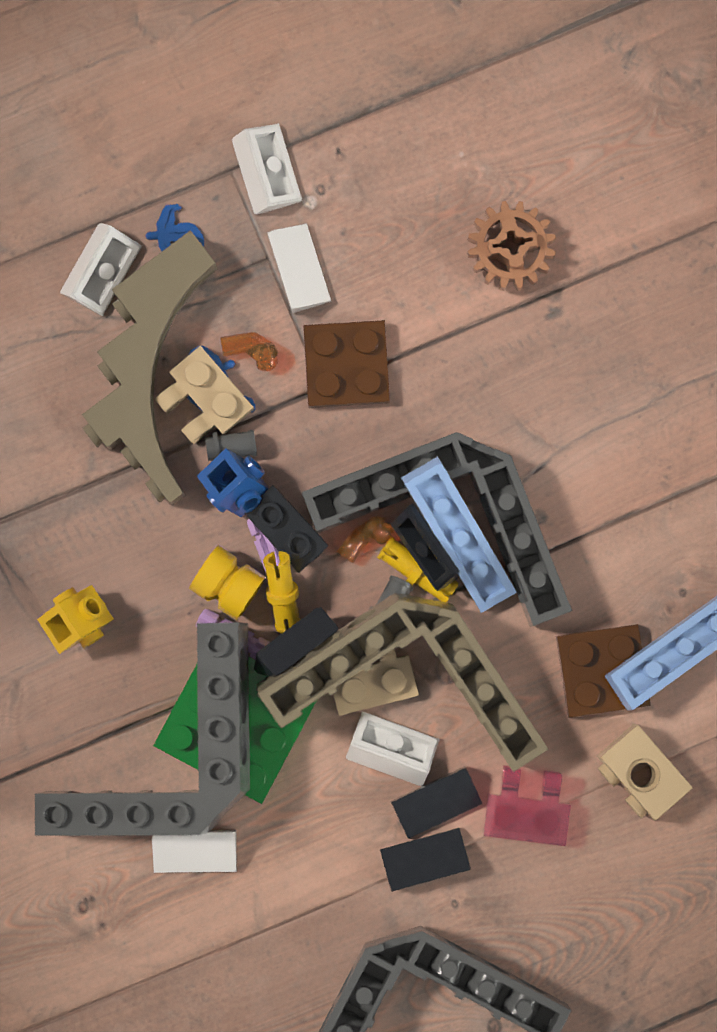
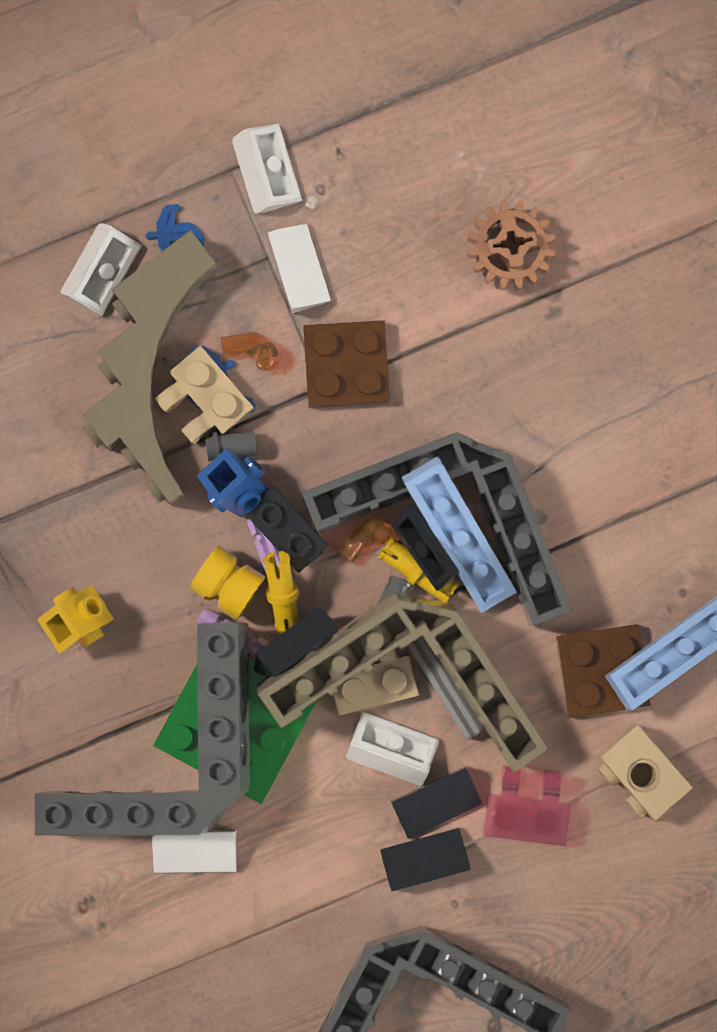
(446, 689): none -> light grey axle

